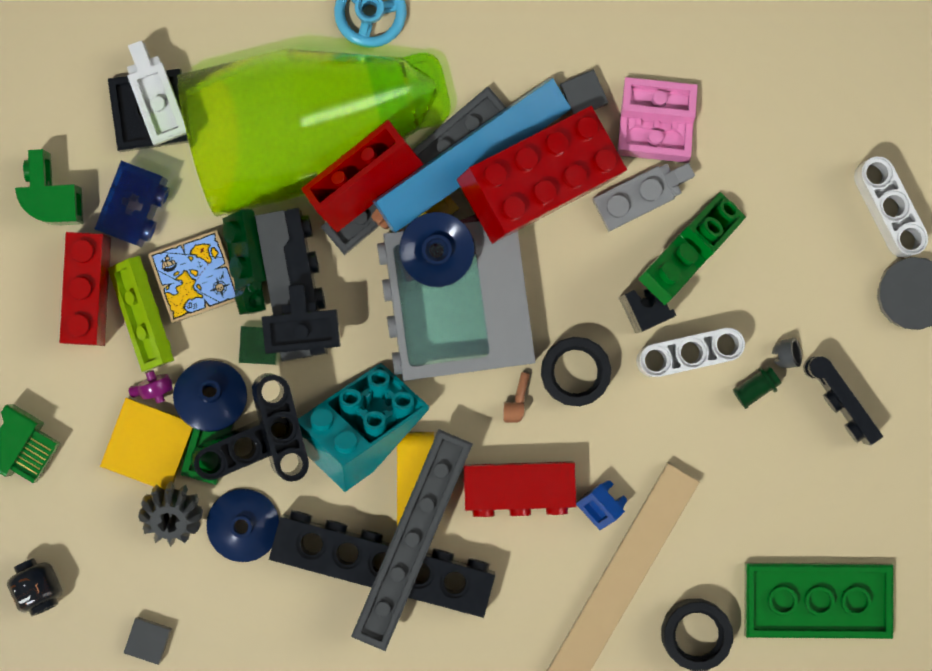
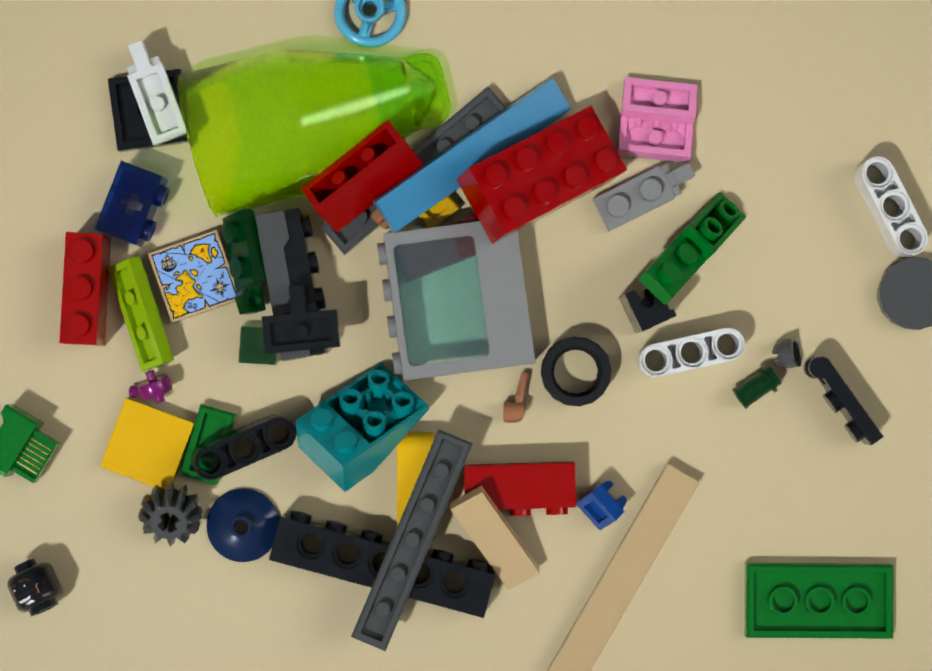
(46, 202): green brick -> none
(147, 640): dark grey tile -> none
(213, 412): dark blue dish -> none
(290, 442): black beam -> none
(442, 230): dark blue dish -> none
(494, 537): none -> tan tile
(584, 92): dark grey tile -> none
(723, 644): black tyre -> none

